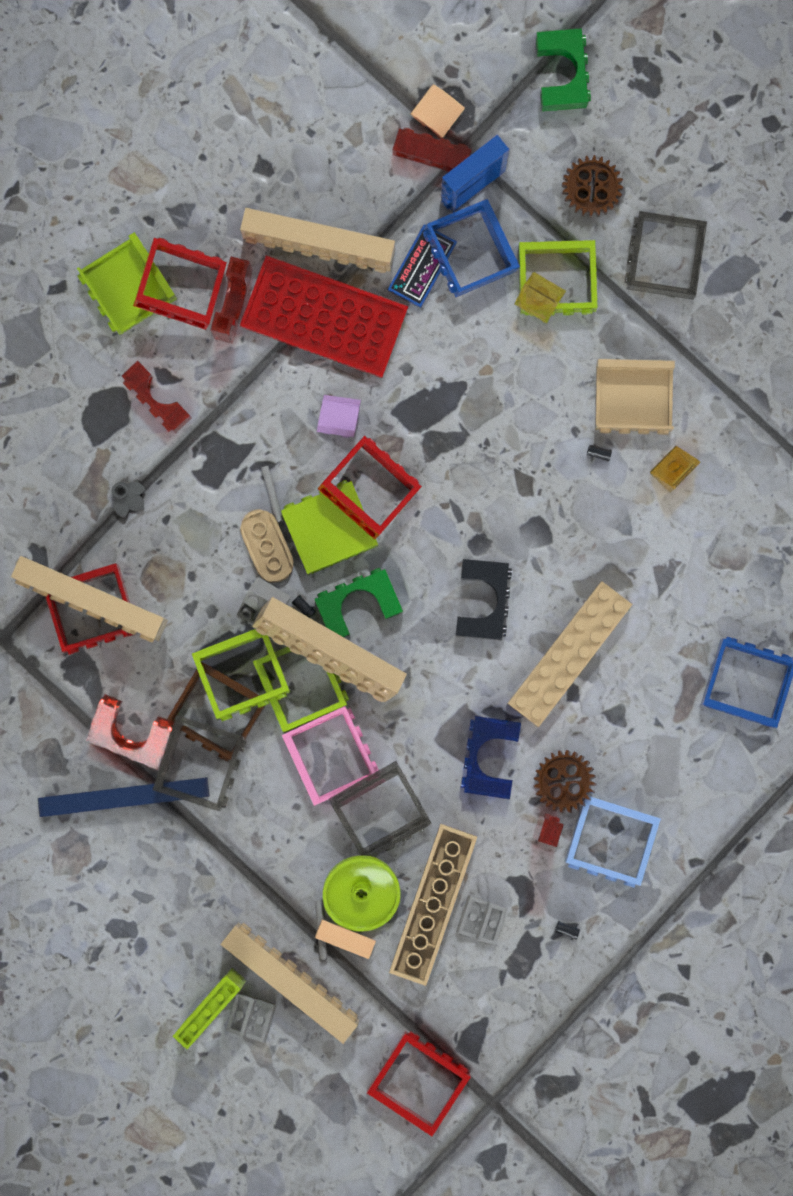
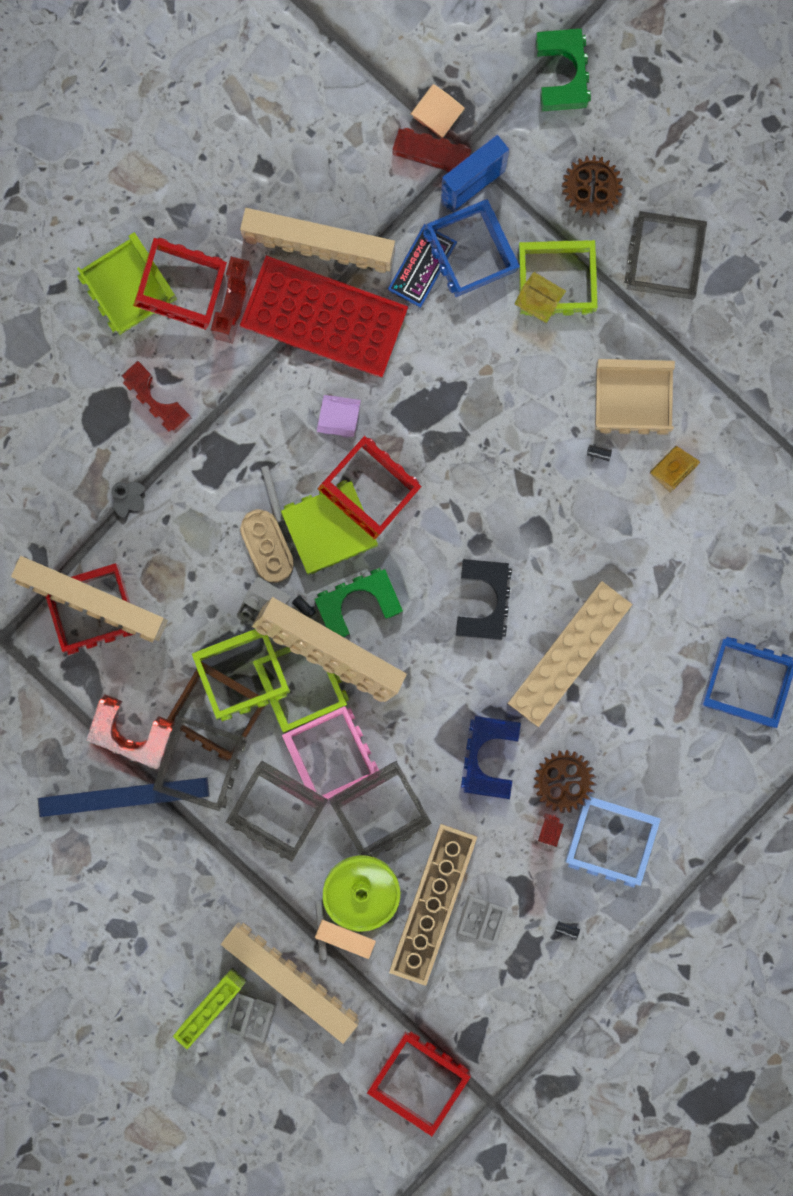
(292, 787): none -> clear smoke window

